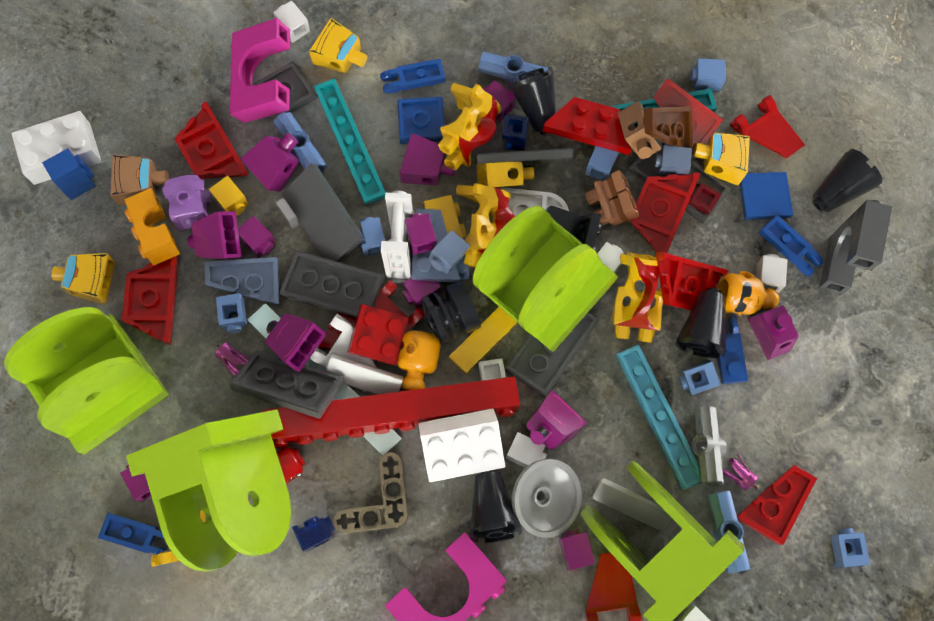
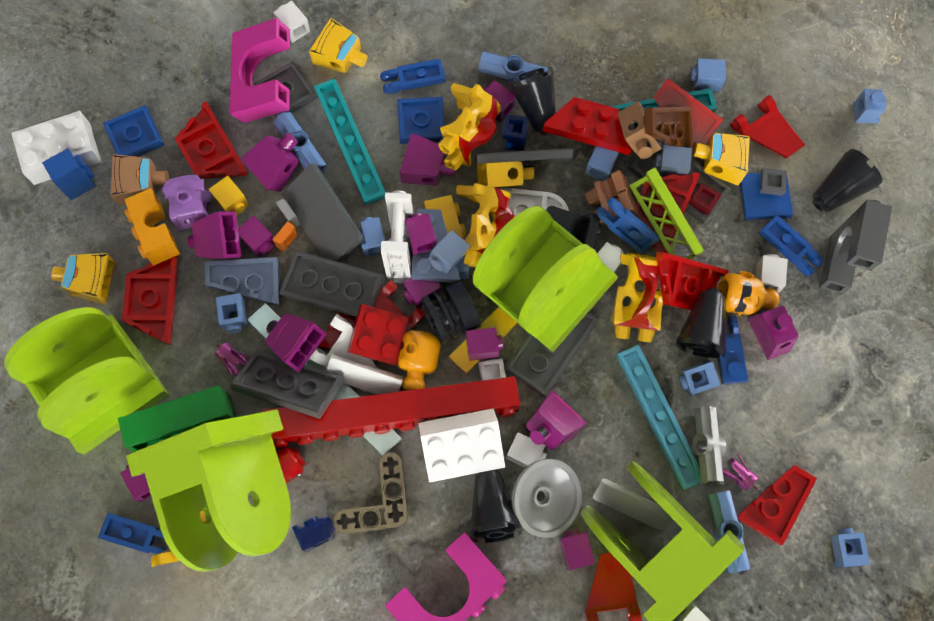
(134, 133): none -> blue tile
(175, 417): none -> green brick
(285, 236): none -> orange tile
(483, 344): none -> magenta brick
(628, 226): none -> blue hinge
(673, 212): none -> lime fence
(773, 181): none -> dark grey plate
(874, 105): none -> medium blue brick

